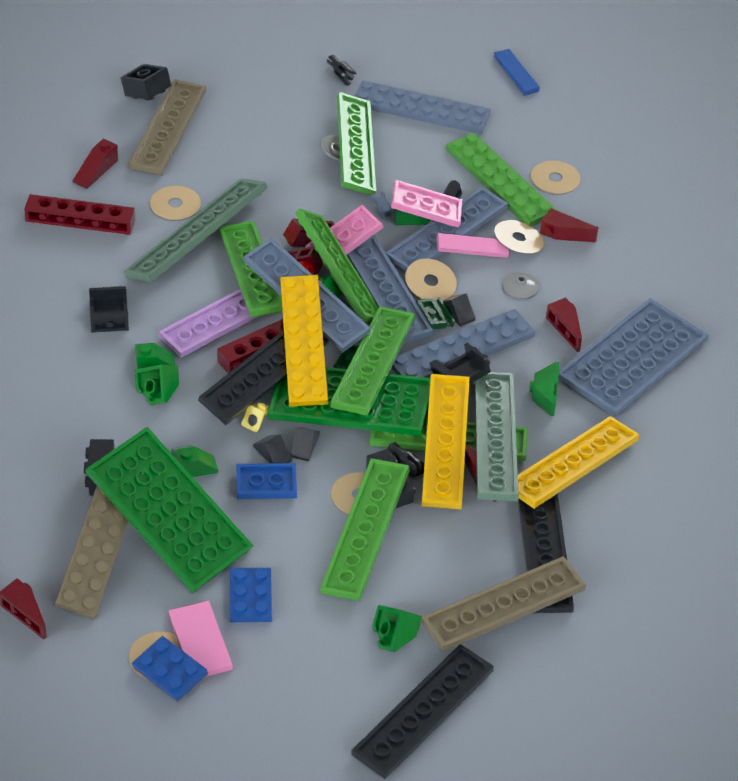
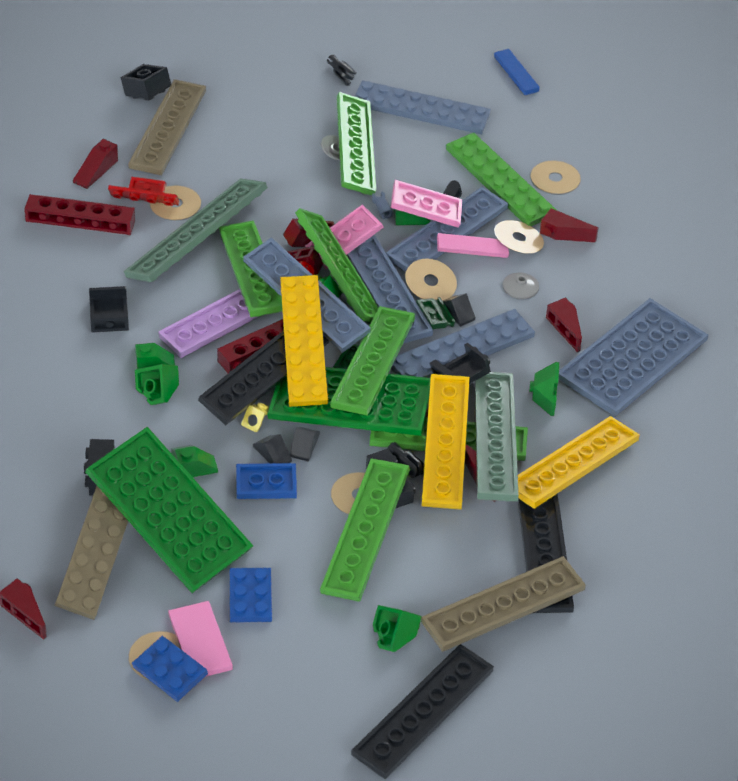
(146, 190): none -> red bracket

